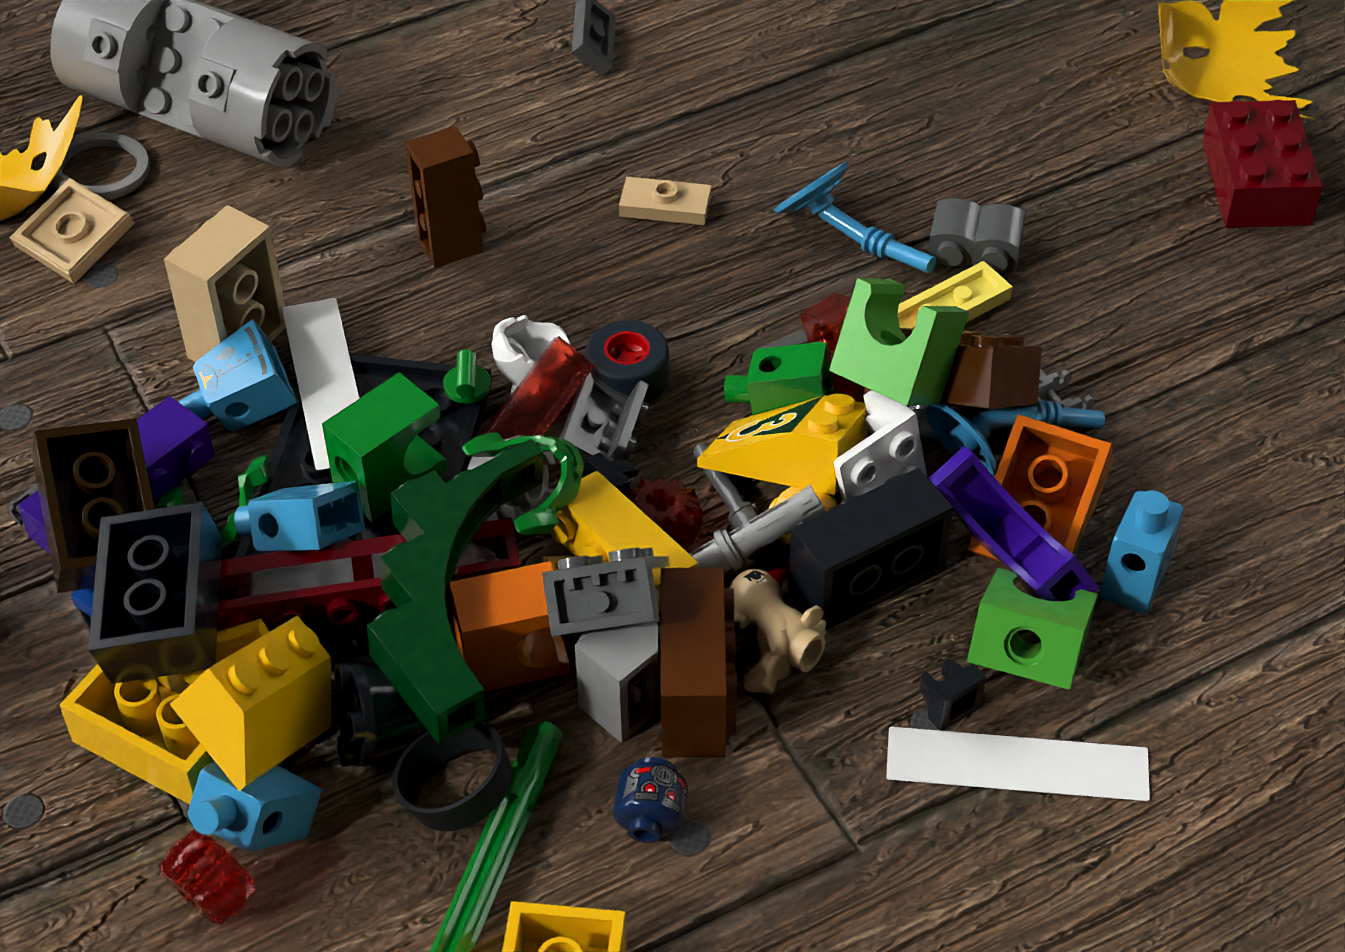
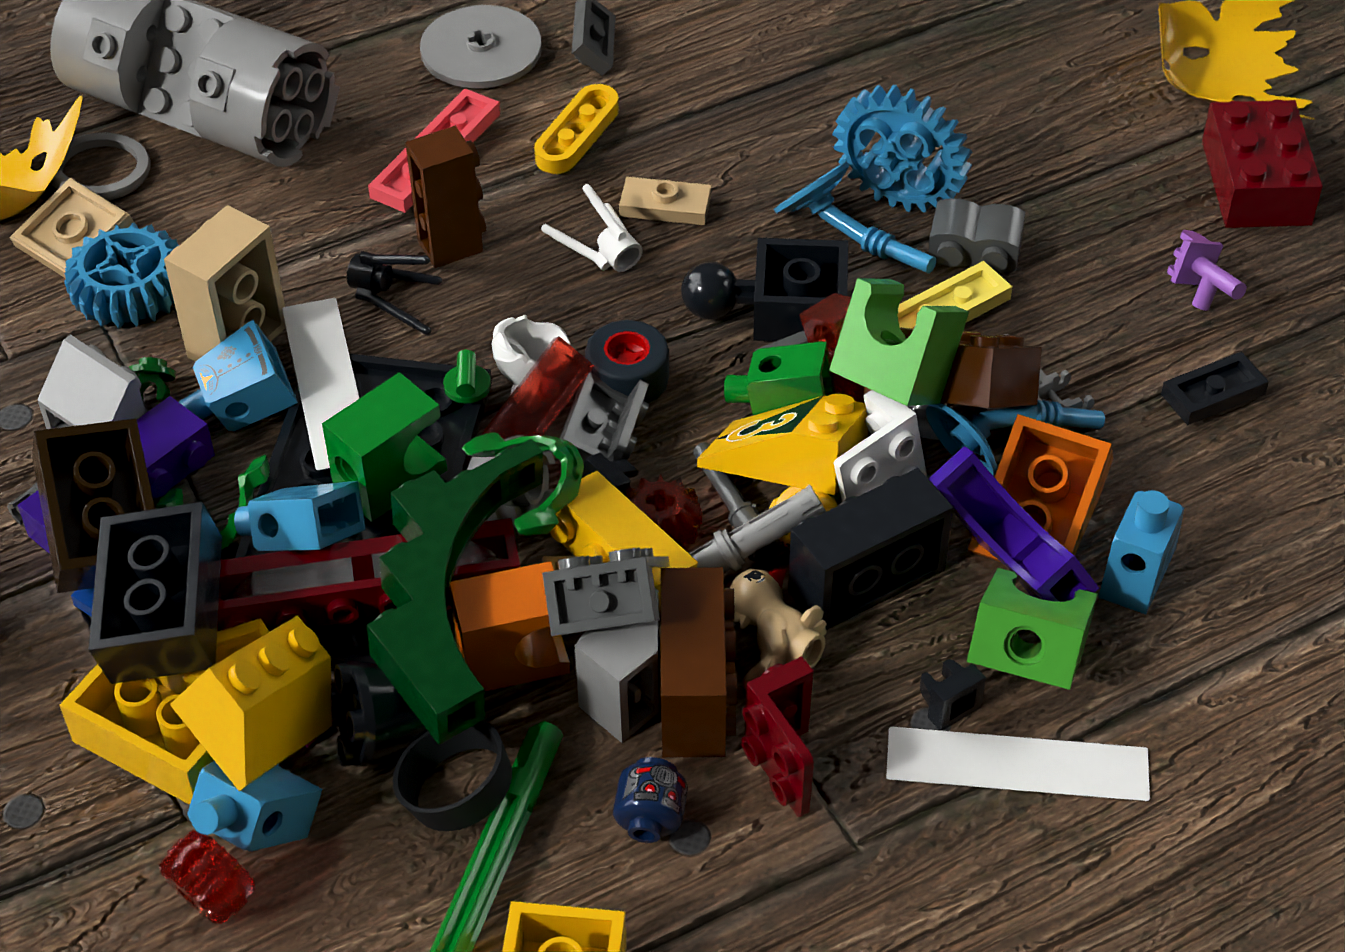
(88, 388): none -> slope
(121, 275): none -> dark azure gear
(154, 372): none -> green plate
(371, 275): none -> black plant
(468, 112): none -> coral plate
(480, 46): none -> light grey piece
(576, 128): none -> yellow plate
(615, 243): none -> white plant
(774, 719): none -> dark red bracket
(787, 282): none -> black brick
(908, 136): none -> dark azure gear
(1198, 266): none -> medium lavender arm
(1214, 388): none -> black plate

